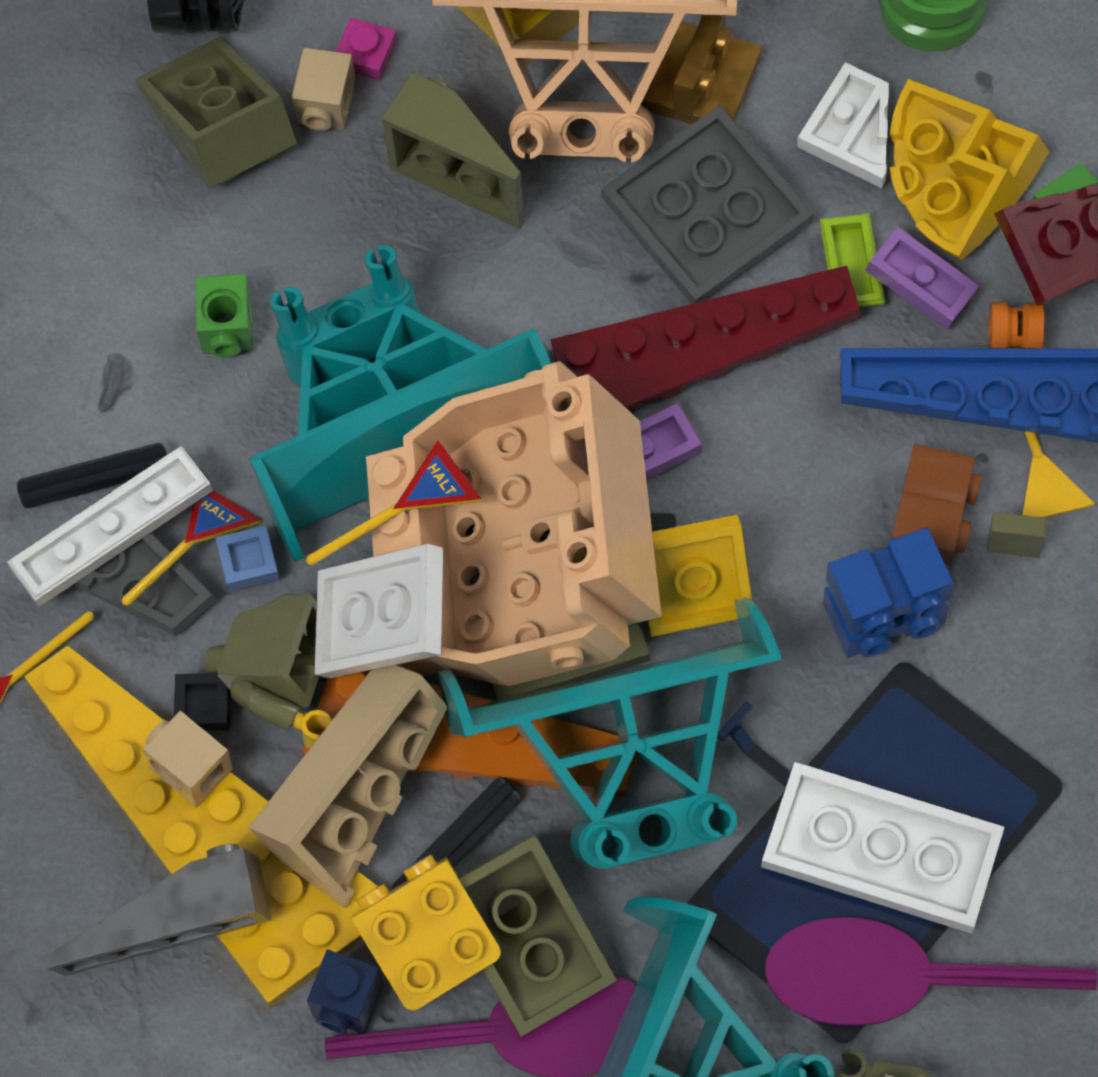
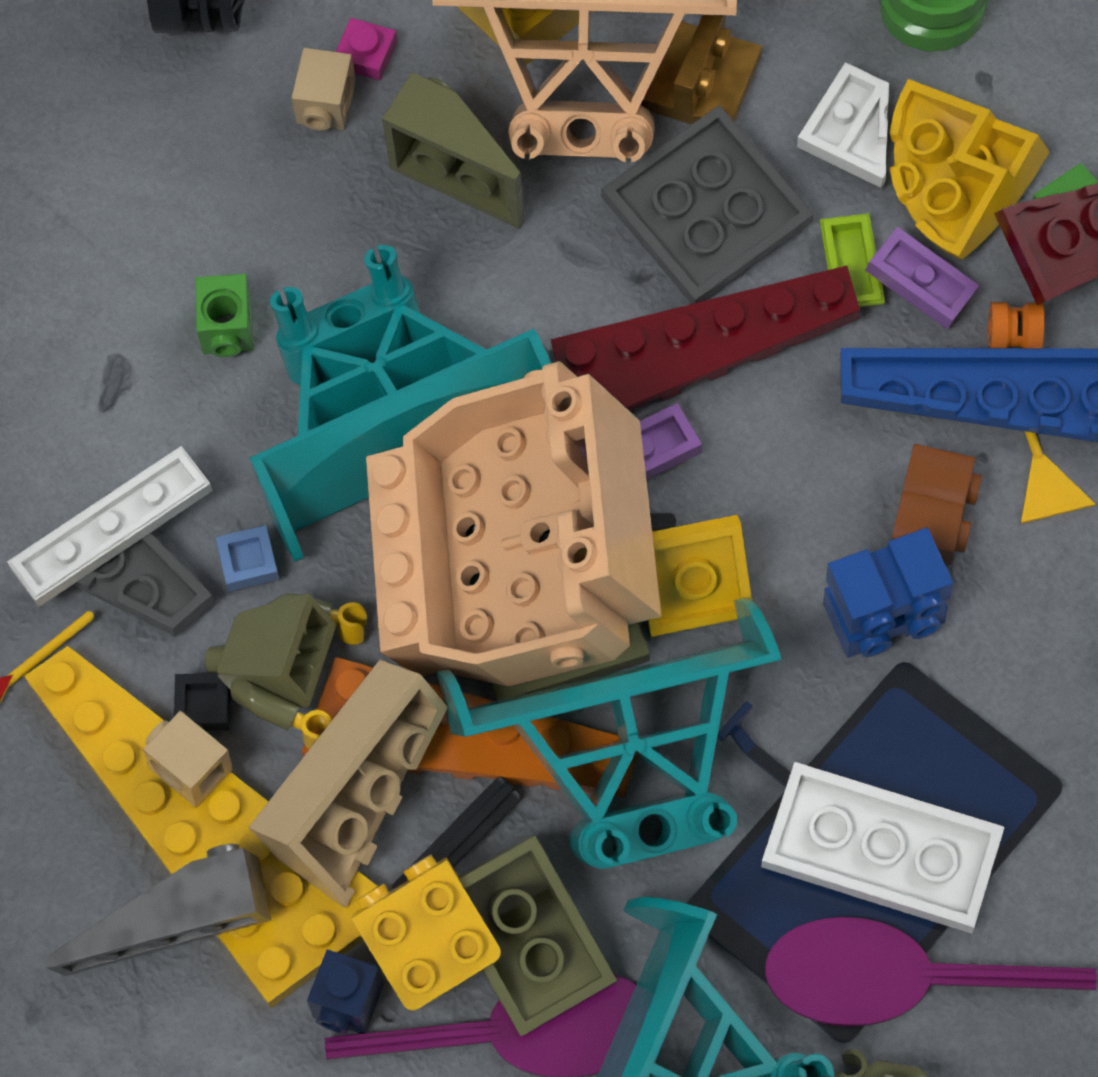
(87, 476): black axle -> none
(209, 519): piece -> none
(218, 111): olive slope -> none
(379, 611): white plate -> none
(434, 485): piece -> none
(1016, 534): olive tile -> none

